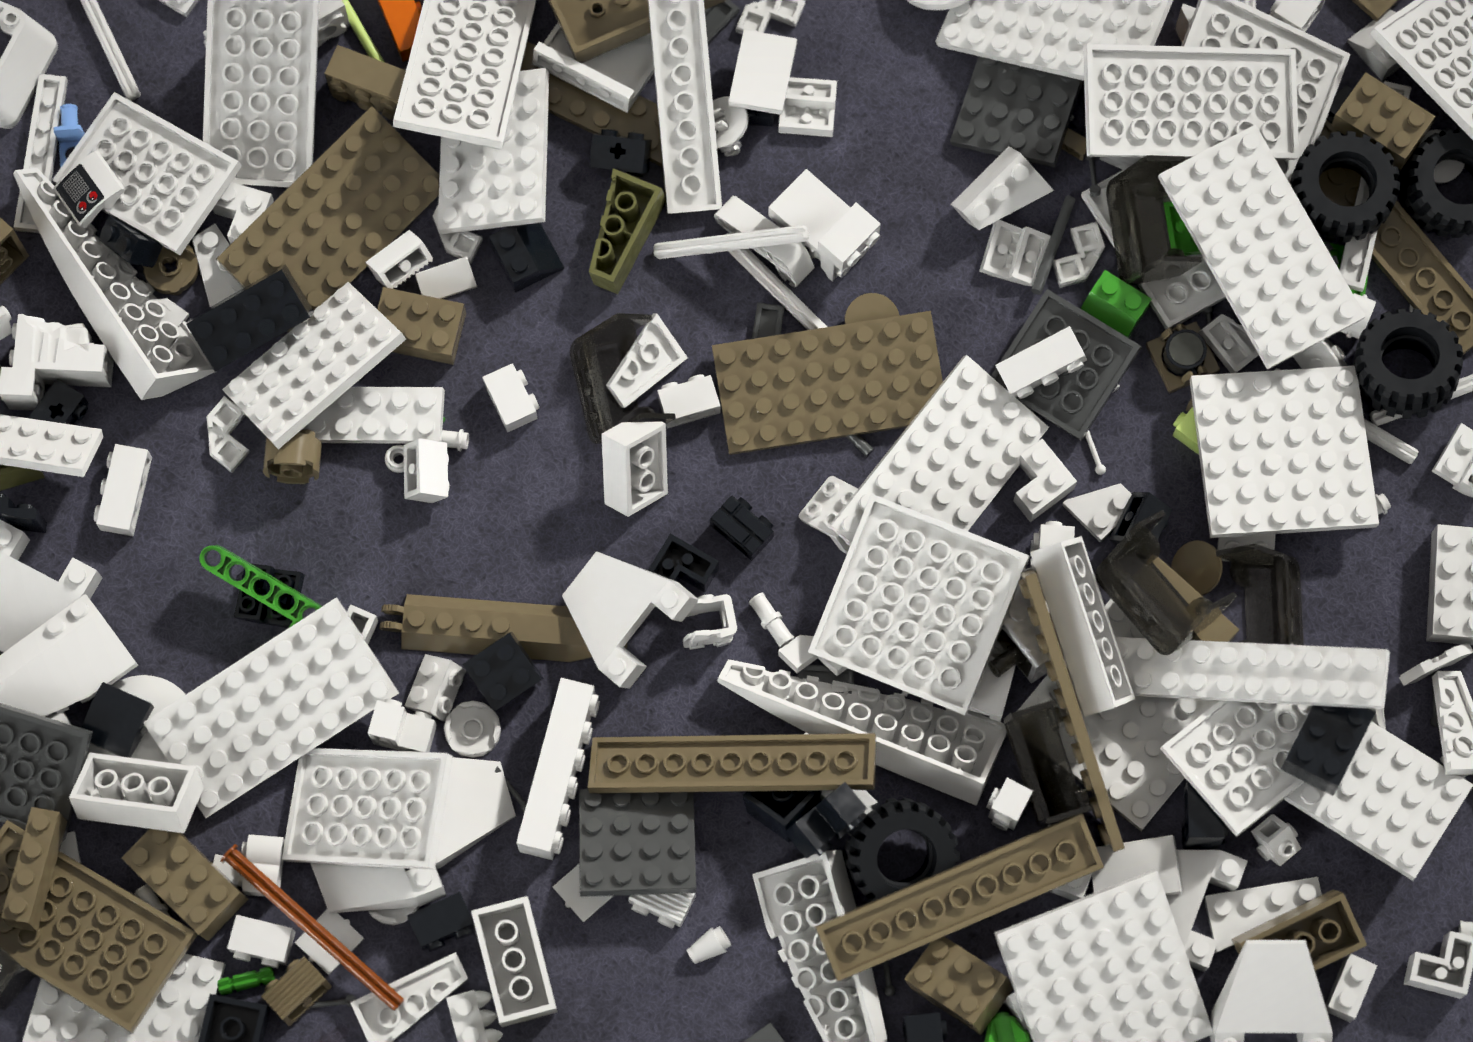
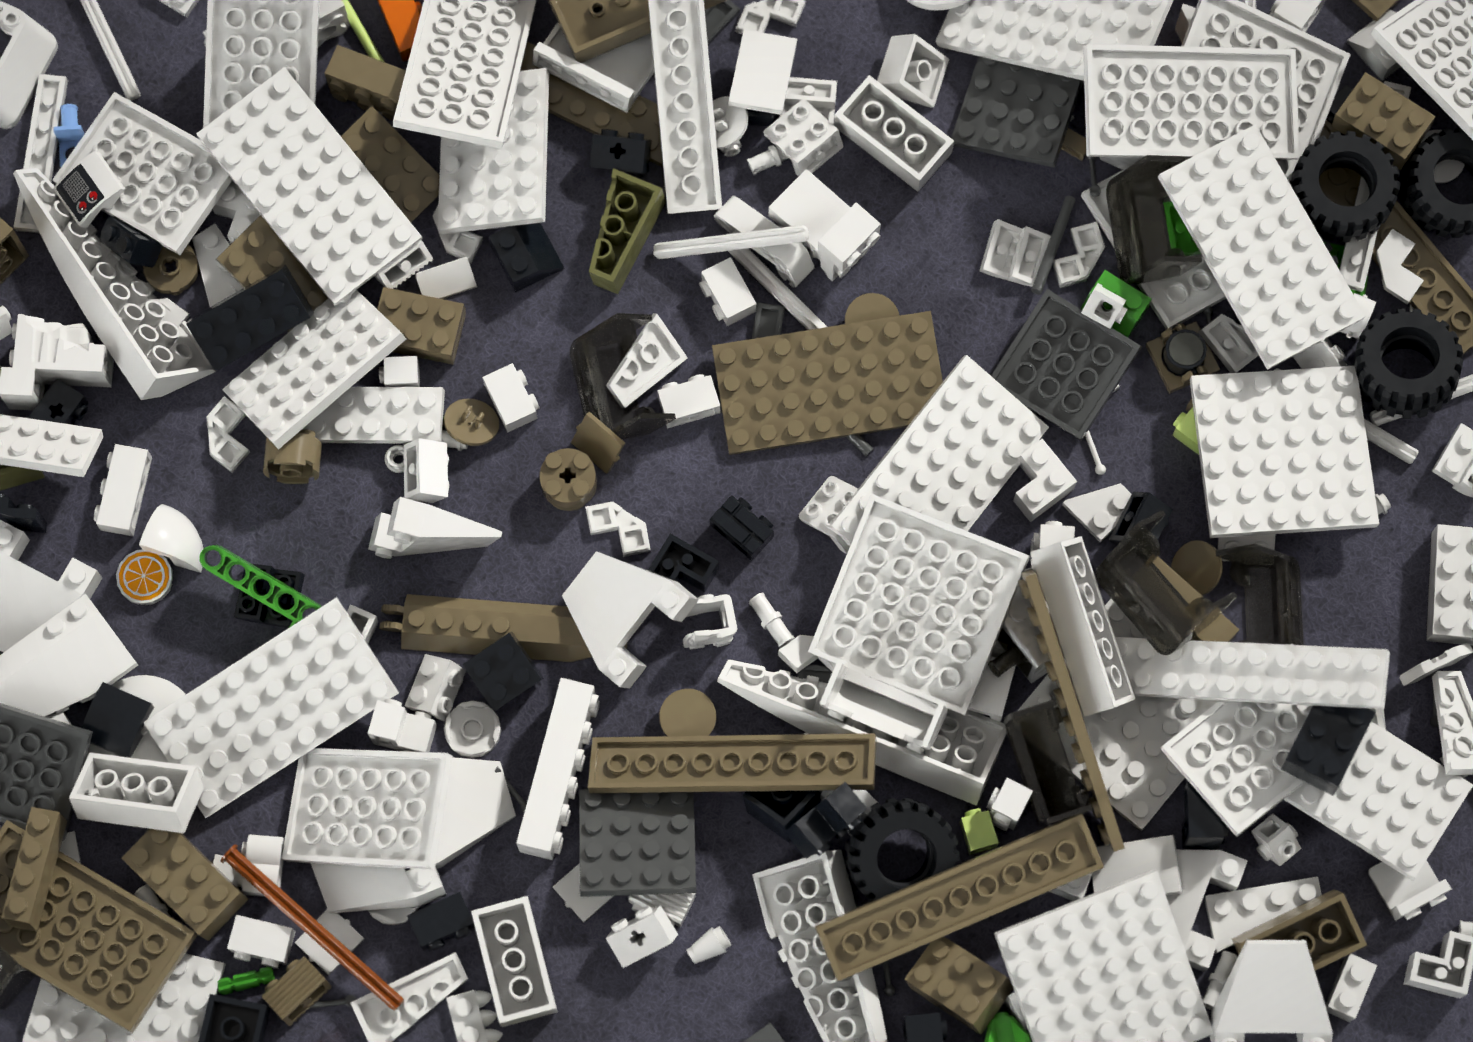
(144, 577): none -> tile
(173, 536): none -> white brick
(309, 186): none -> white plate
(400, 372): none -> white brick
(426, 529): none -> white wedge
(471, 422): none -> dark tan piece
(581, 486): none -> dark tan brick
(598, 442): none -> dark tan piece
(611, 517): none -> white tile
(633, 947): none -> white brick
(634, 465): white slope -> none
(687, 714): none -> dark tan piece
(728, 292): none -> white brick
(767, 159): none -> white pin
(805, 137): none -> white bracket
(883, 708): none -> white windscreen
(893, 133): none -> white brick
(913, 69): none -> white slope
(978, 831): none -> yellowish green brick
(1001, 190): white wedge -> none
(1042, 363): white brick -> none
(1095, 310): none -> white brick
(1219, 978): none -> white pin
(1395, 277): none -> white tile
(1407, 896): none -> white bracket

